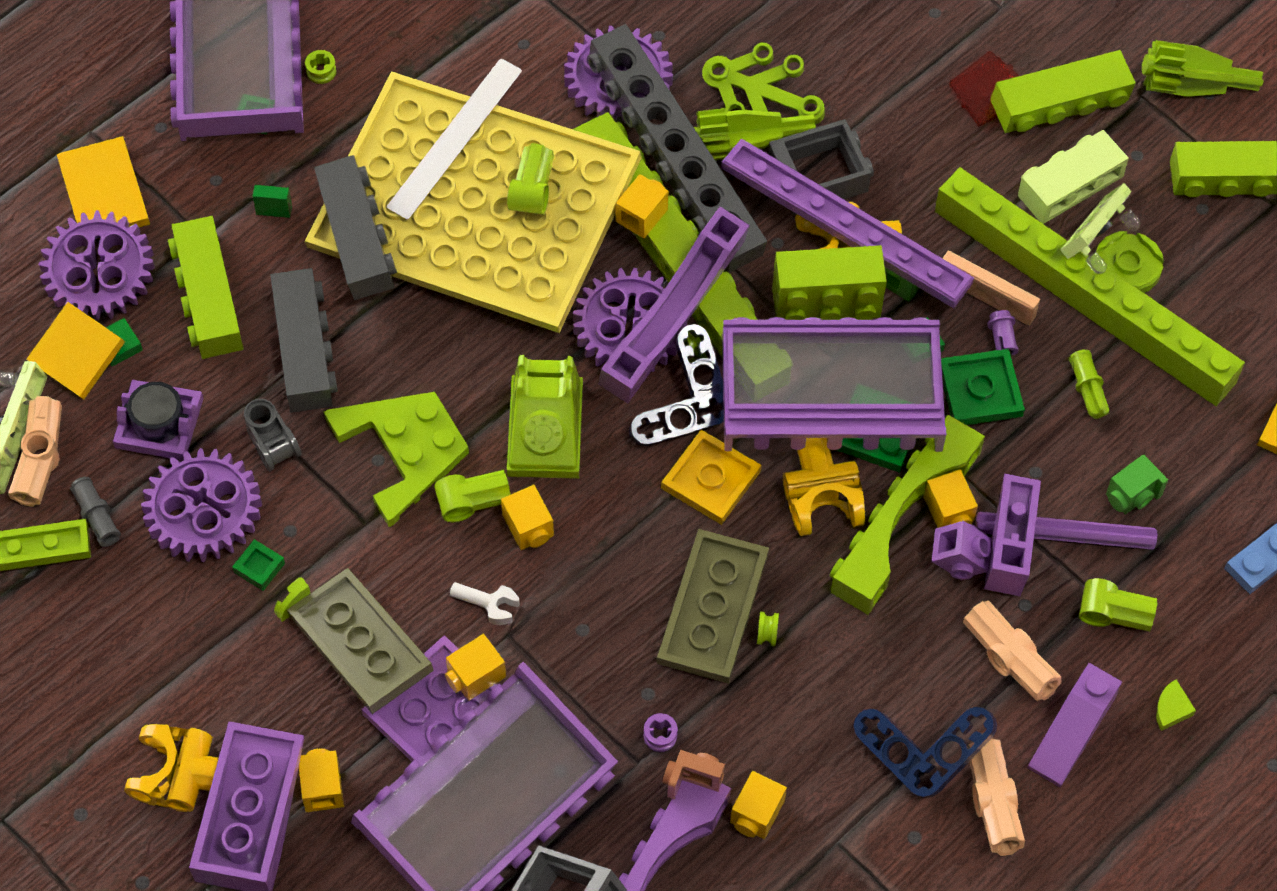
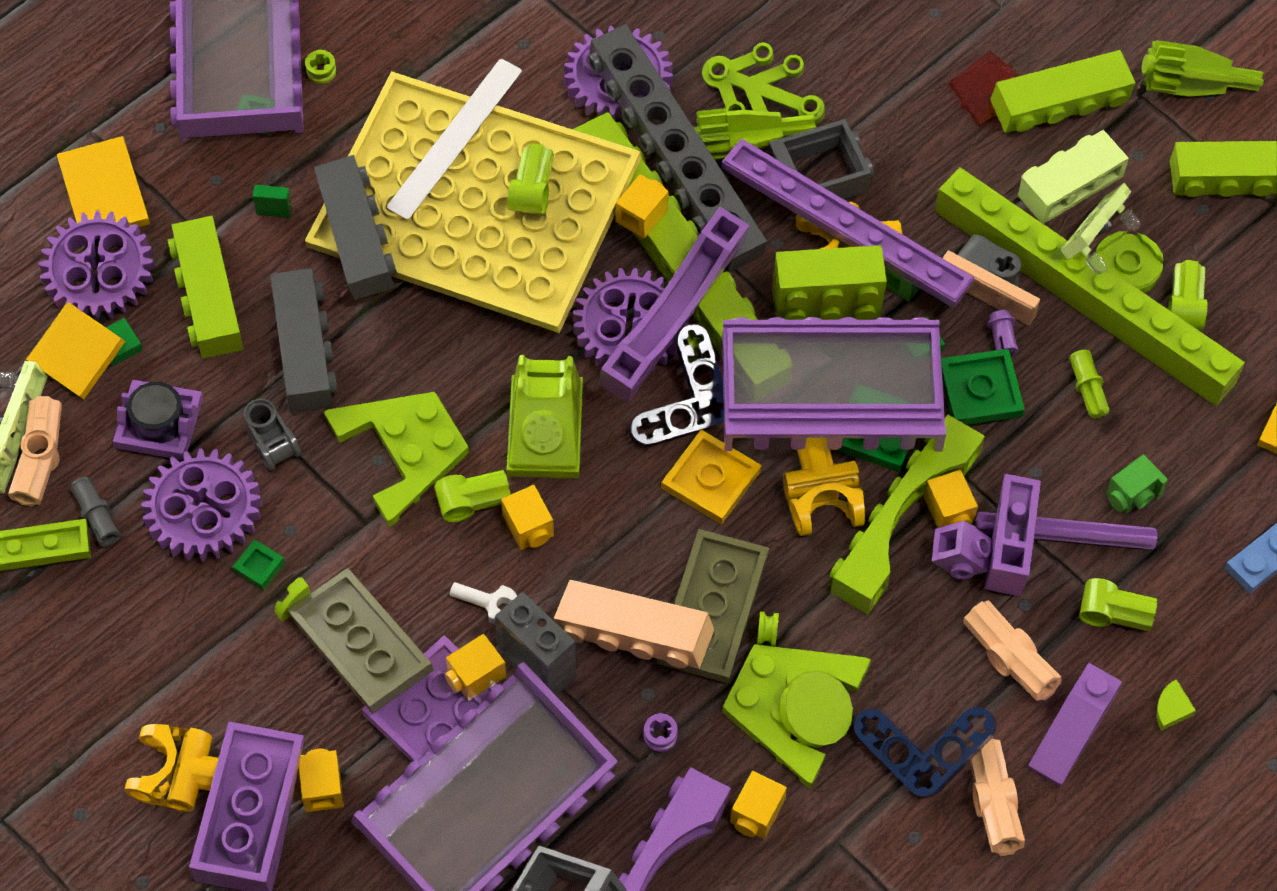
(543, 649): none -> dark grey window
(634, 624): none -> light nougat brick
(696, 769): nougat bracket -> none
(757, 697): none -> lime wing
(816, 709): none -> lime tile
(992, 258): none -> dark grey piece
(1188, 293): none -> lime piece

